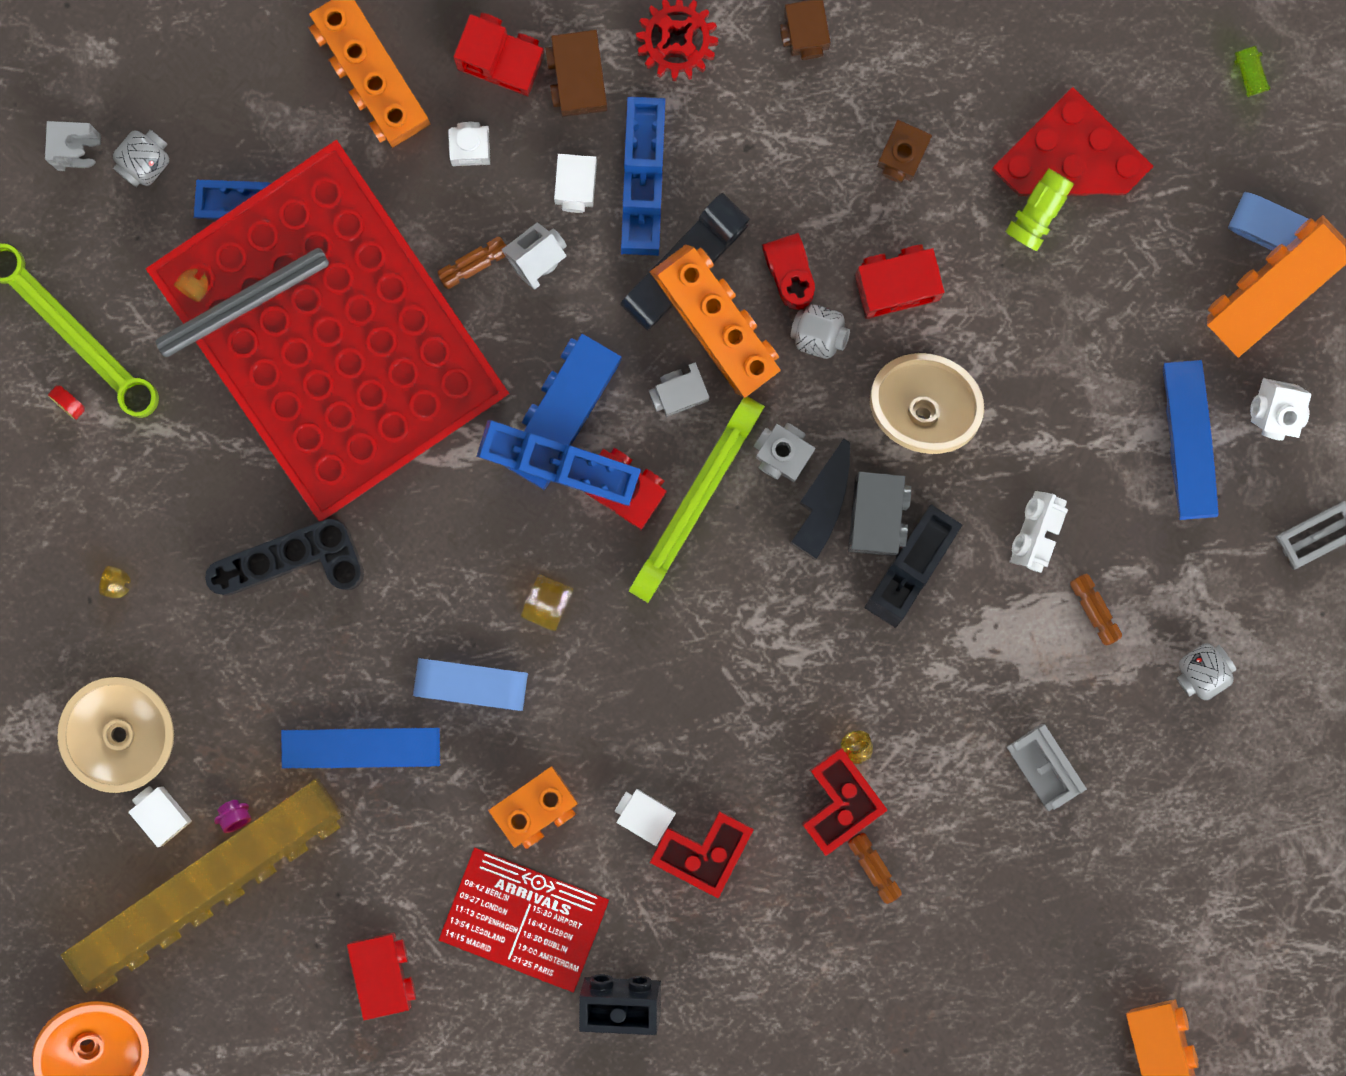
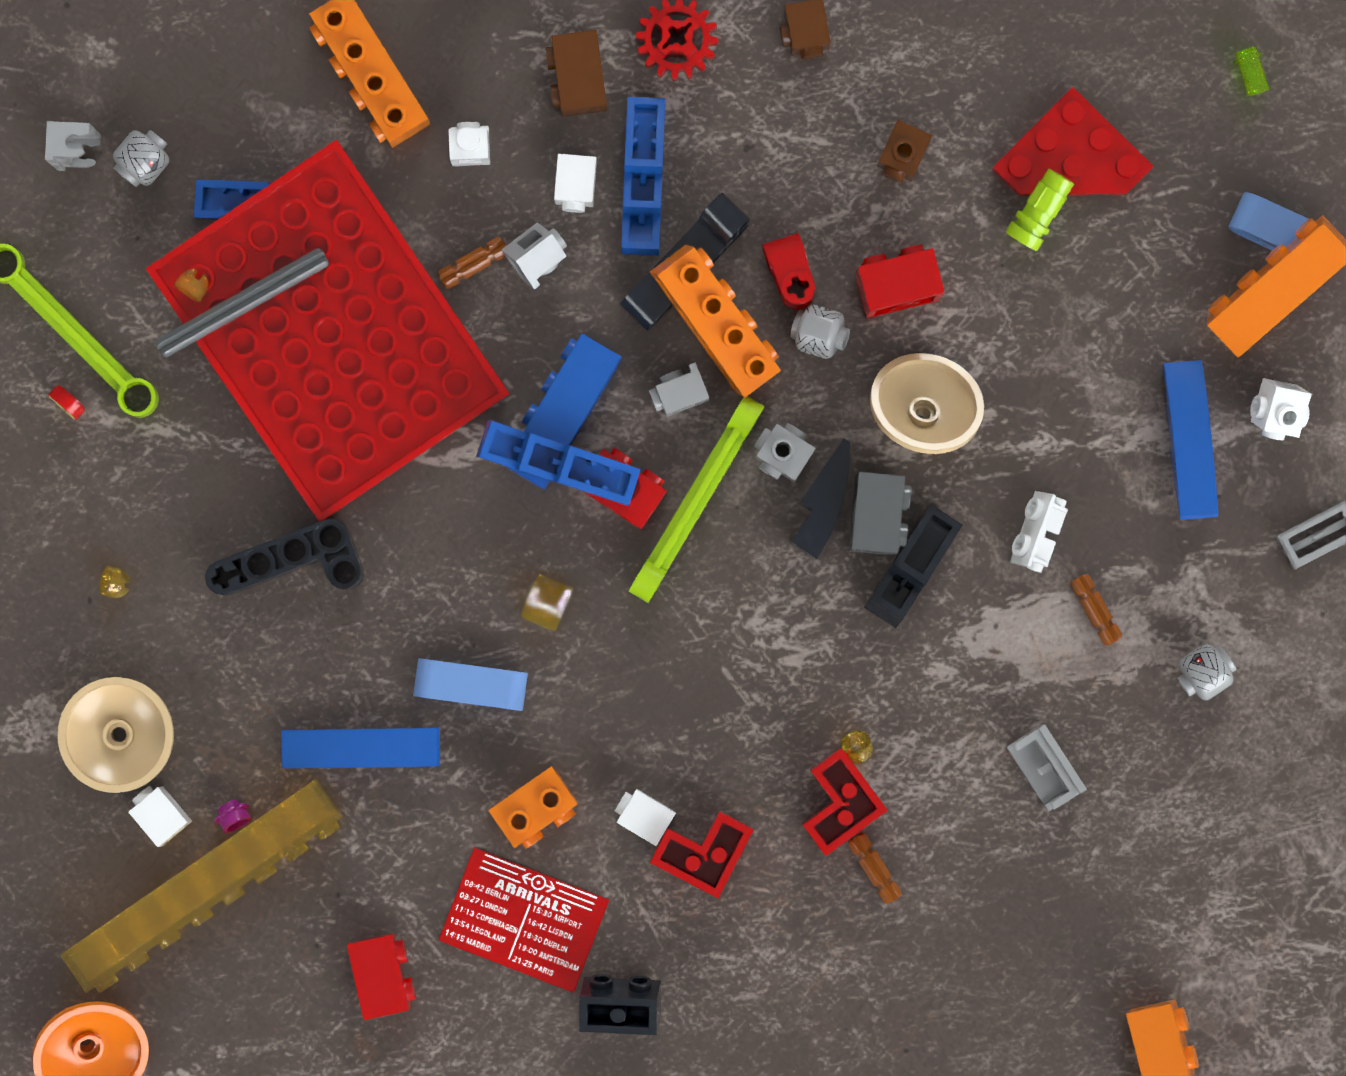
(497, 57): red brick -> none

